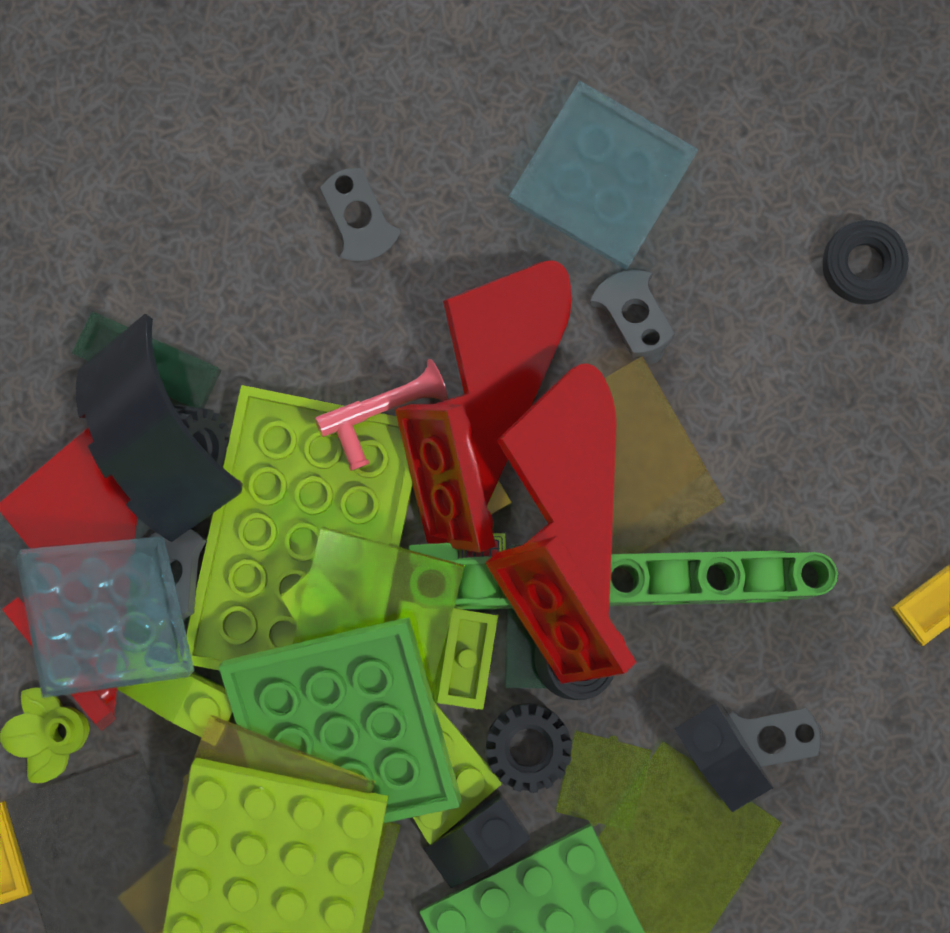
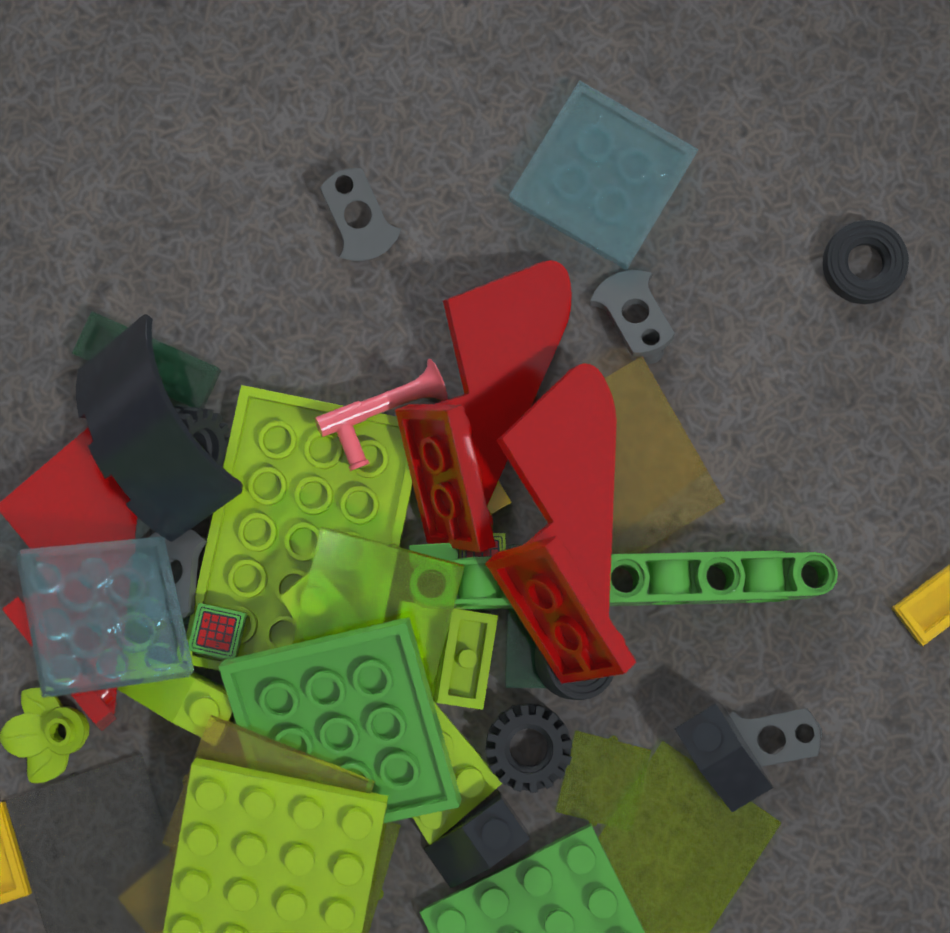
(217, 631): none -> tile

